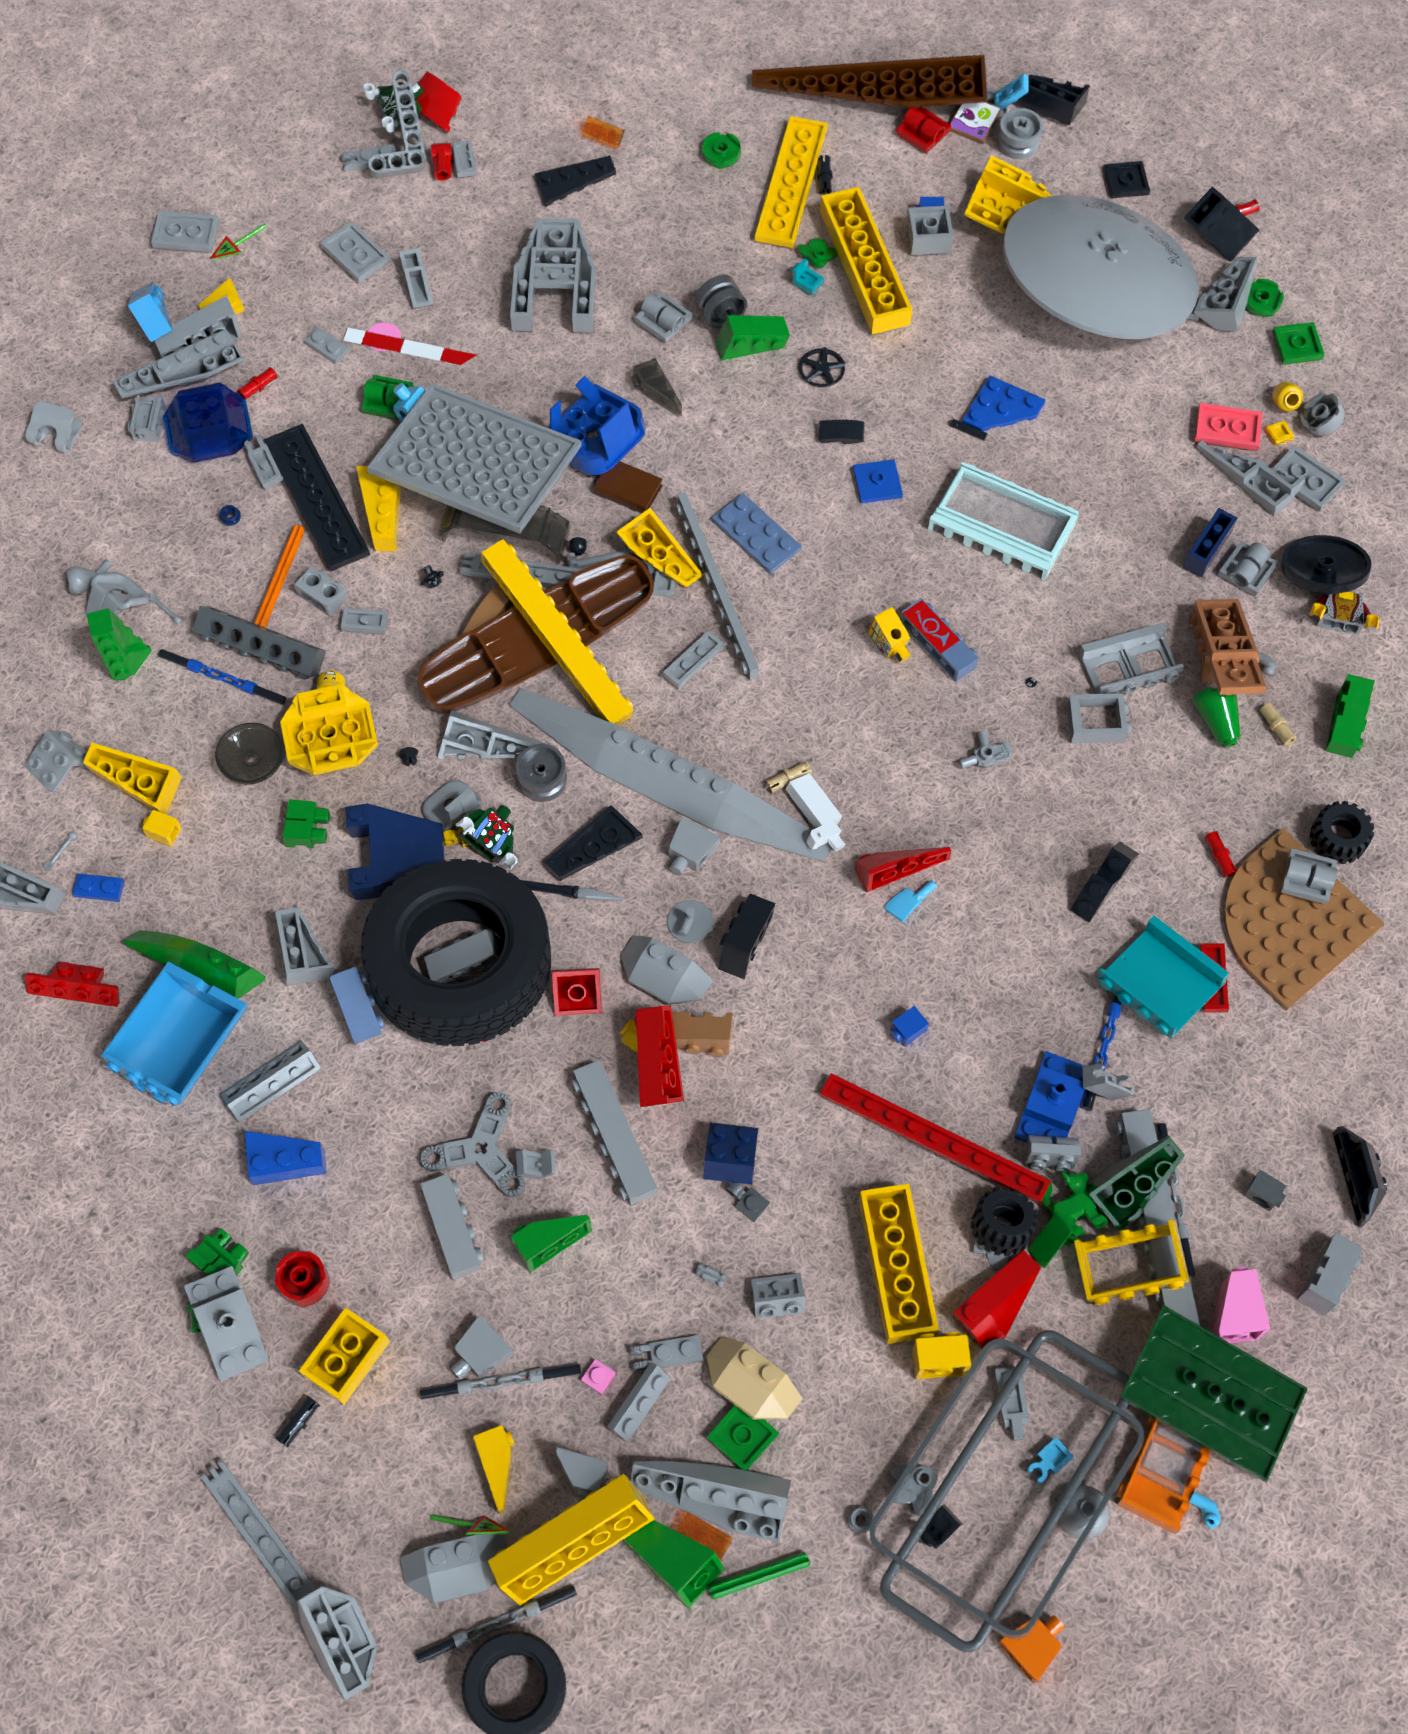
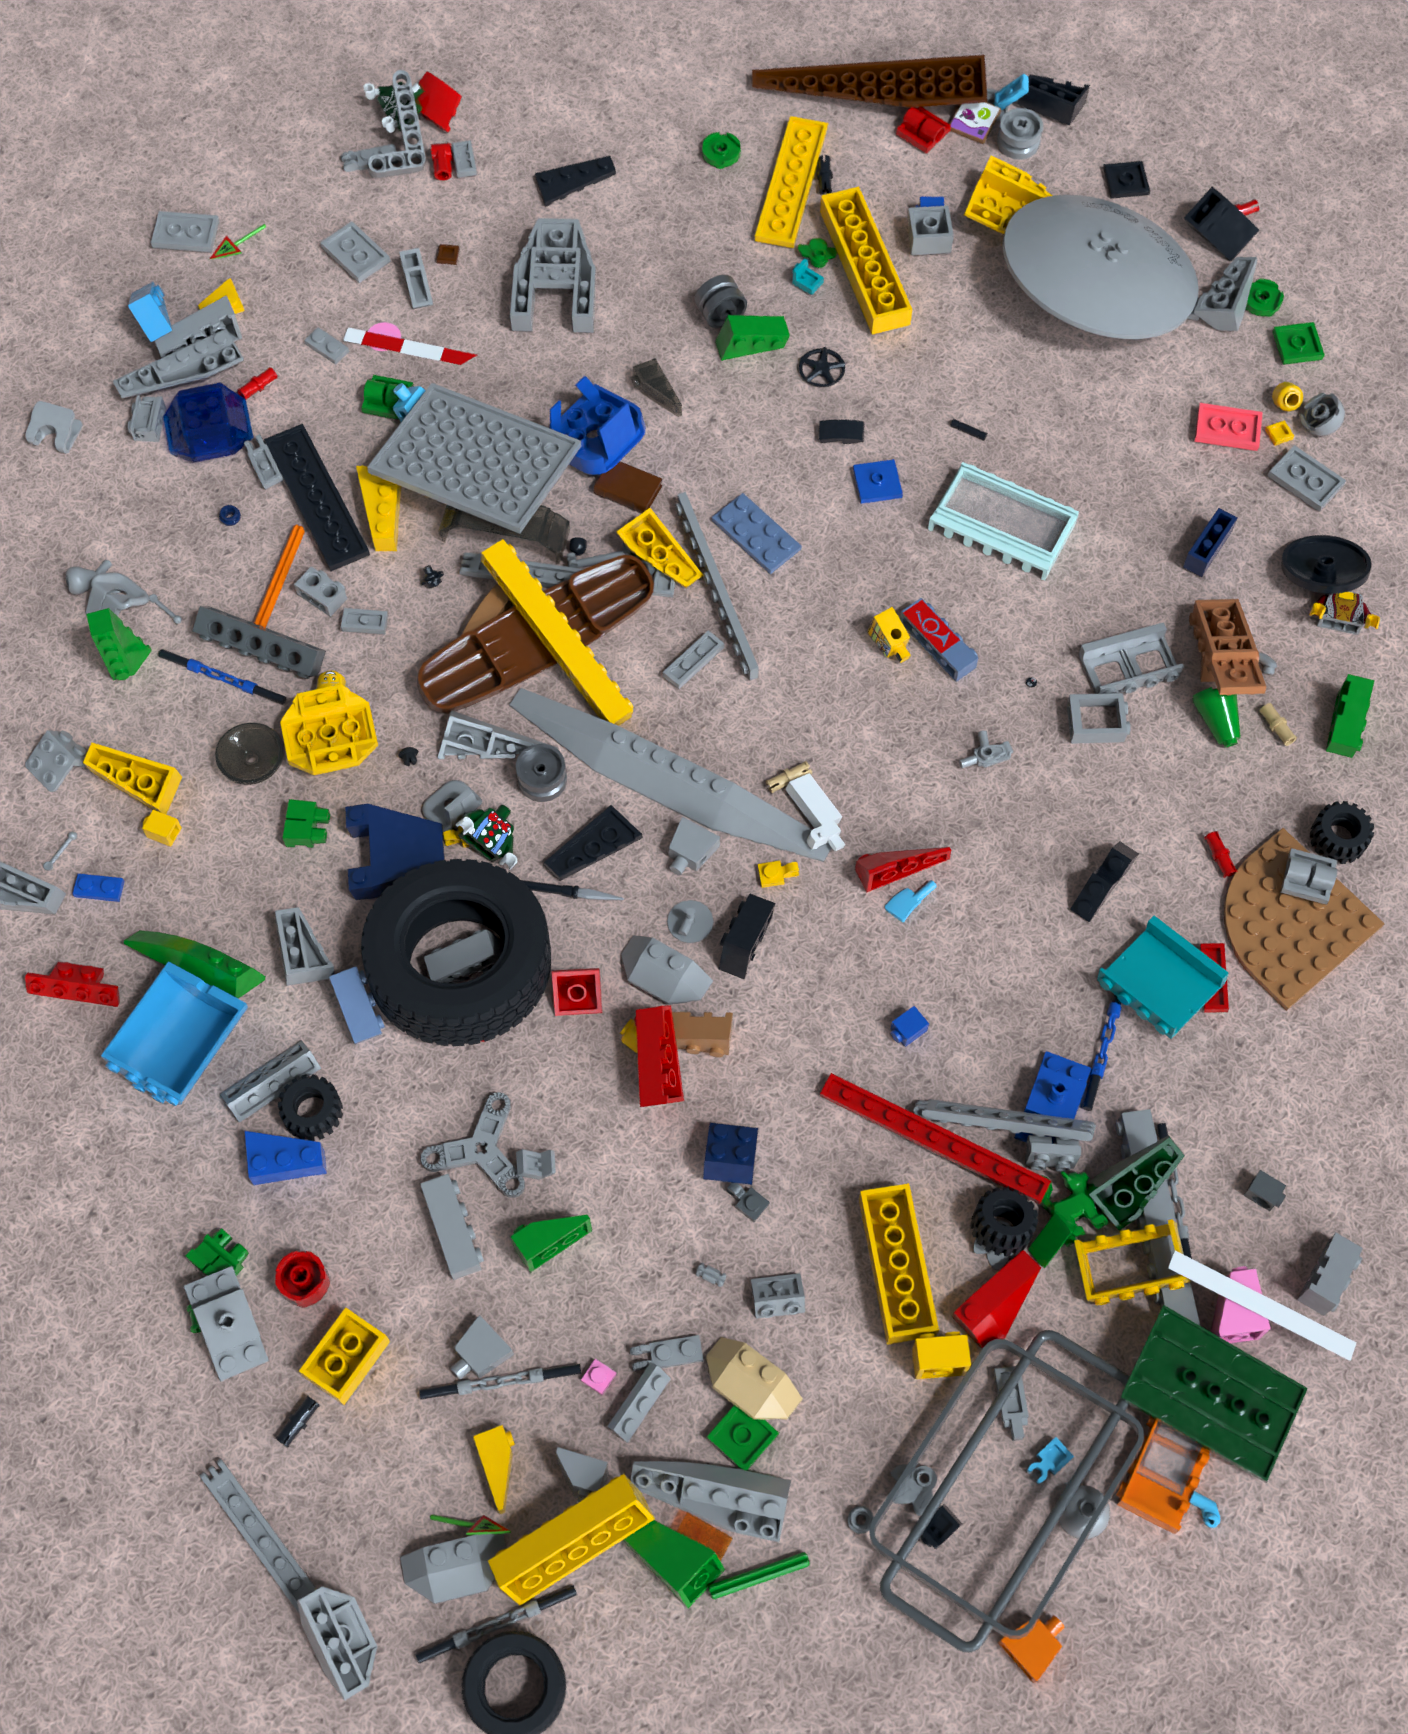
(317, 1124): none -> black tyre
(448, 254): none -> reddish brown tile
(603, 132): clear orange plate -> none
(615, 1133): light grey brick -> none
(662, 316): light grey plate -> none
(773, 874): none -> yellow plate
(1002, 405): blue plate -> none
(1004, 1119): none -> light grey hinge
(1104, 1083): light grey hinge -> none
(1249, 567): light grey plate -> none
(1262, 1305): none -> white sticker
(1267, 486): light grey wedge -> none
(1361, 1173): black wedge -> none

